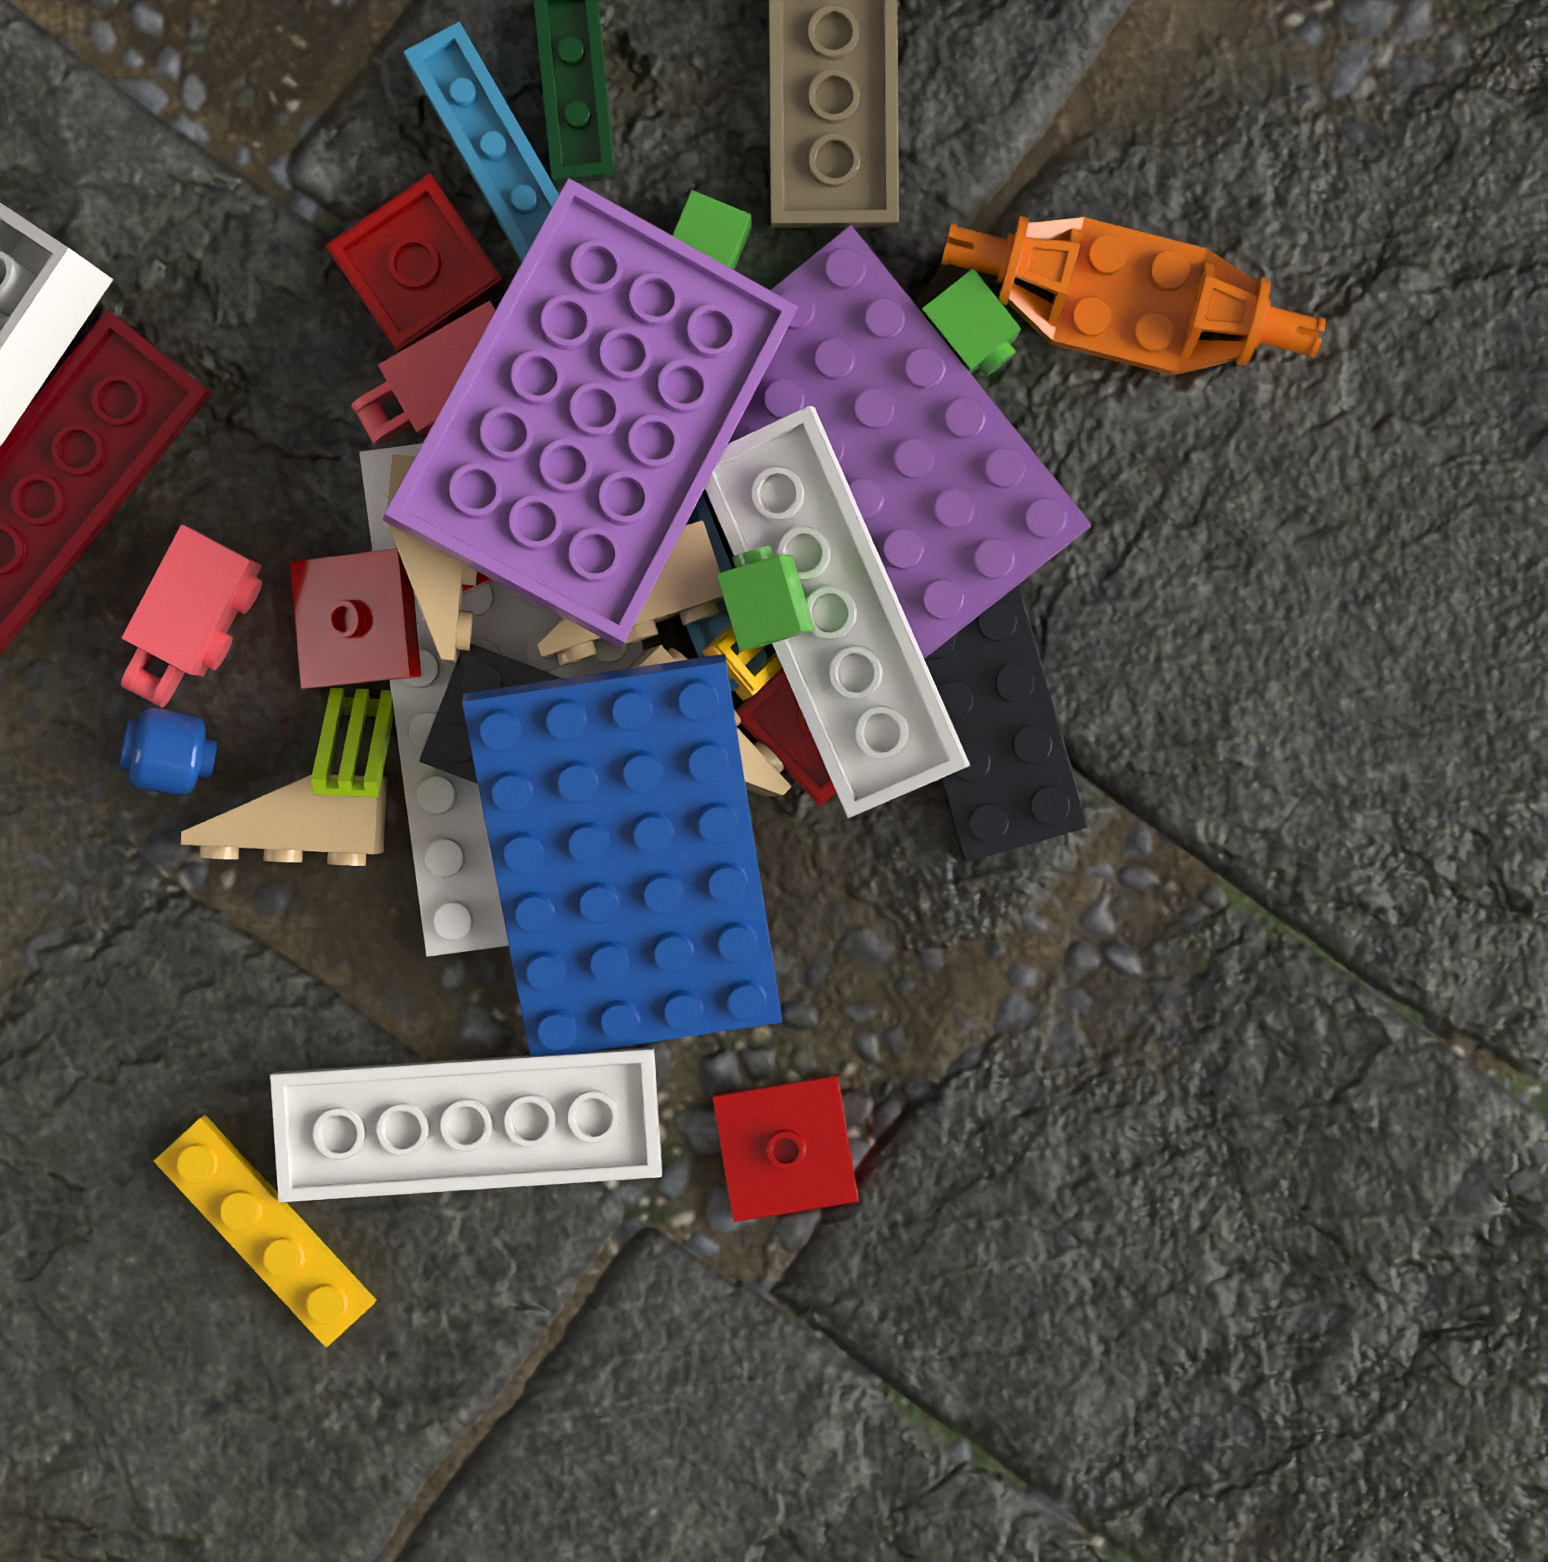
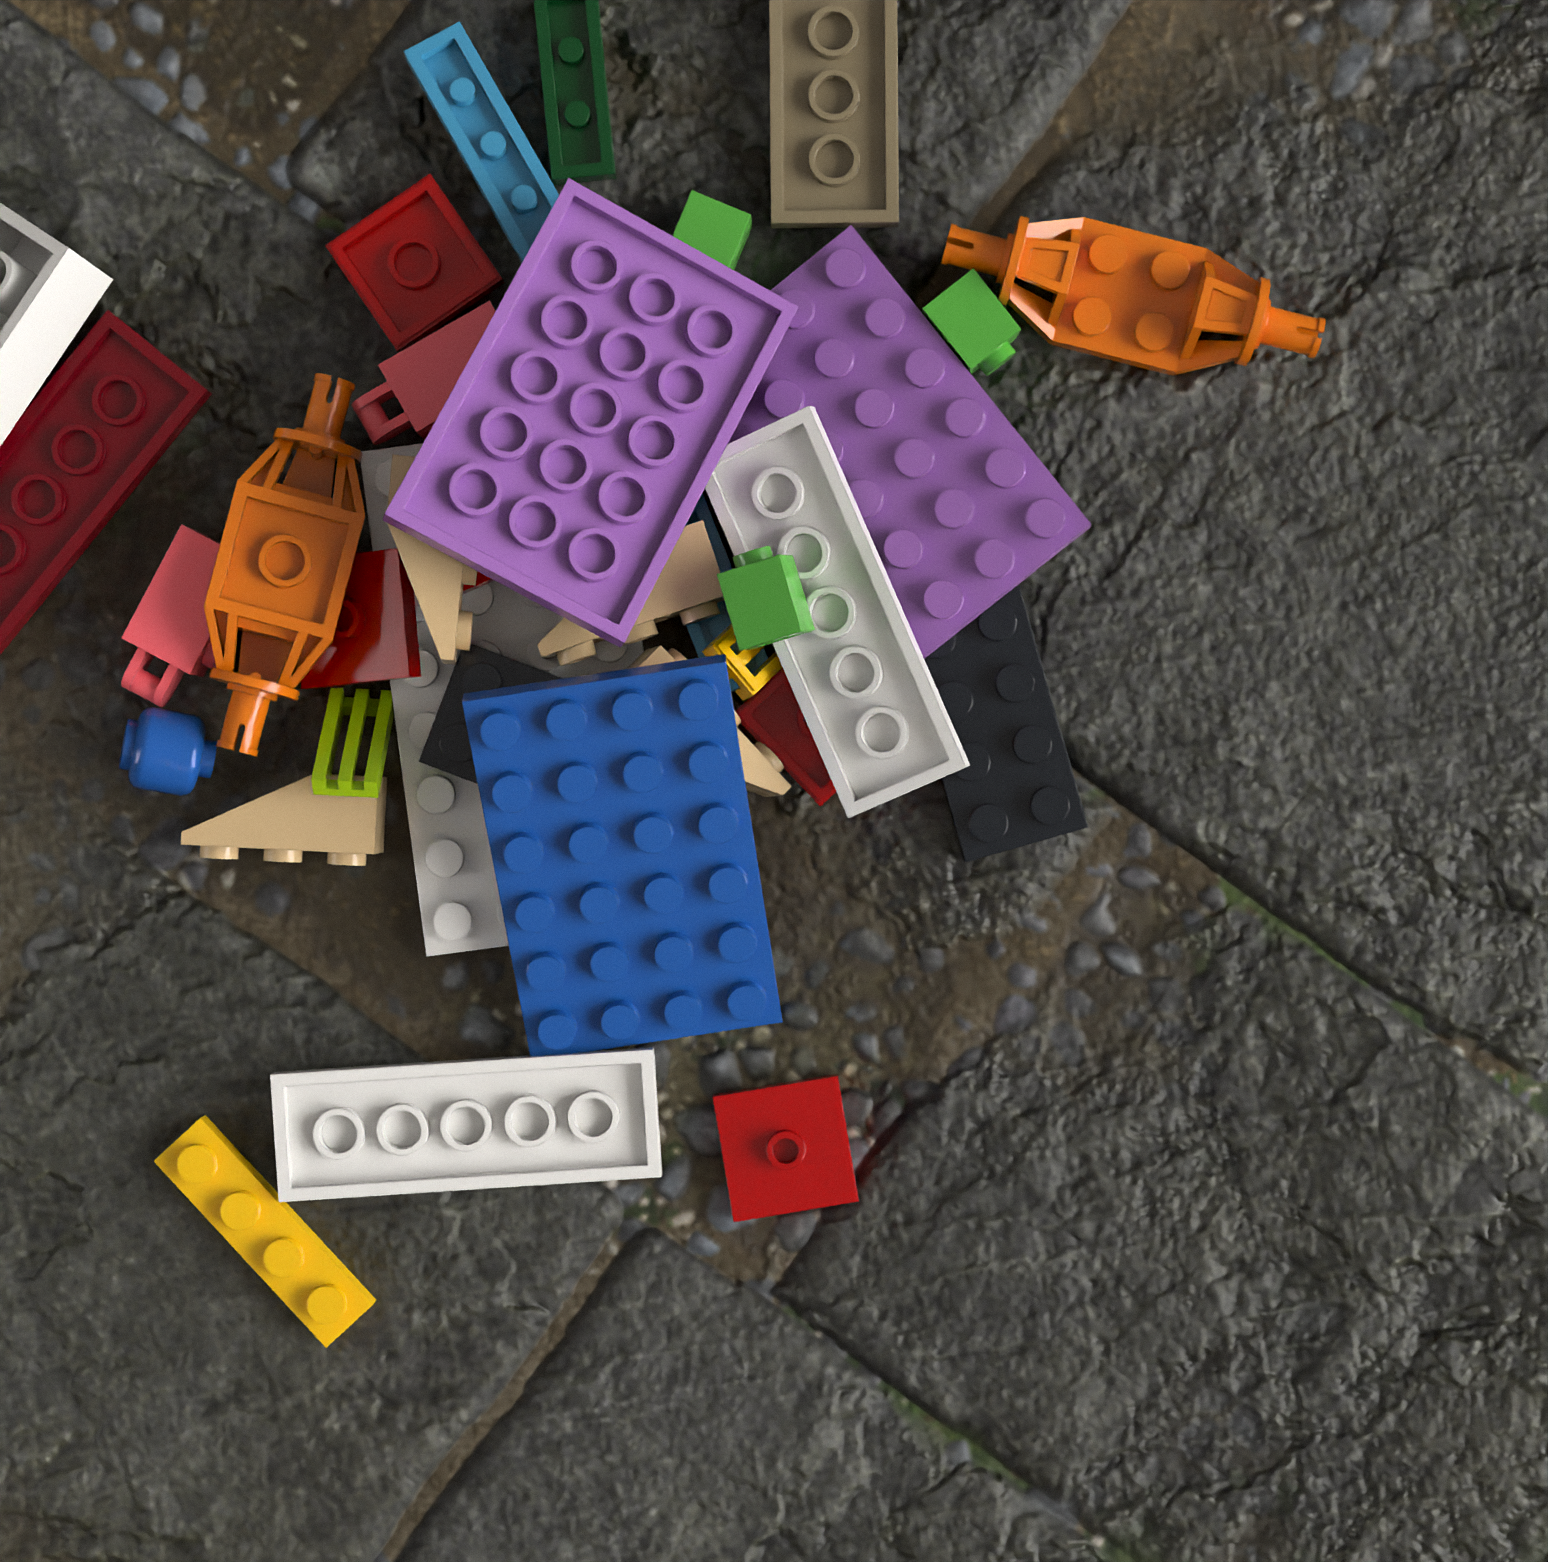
(284, 563): none -> orange plate

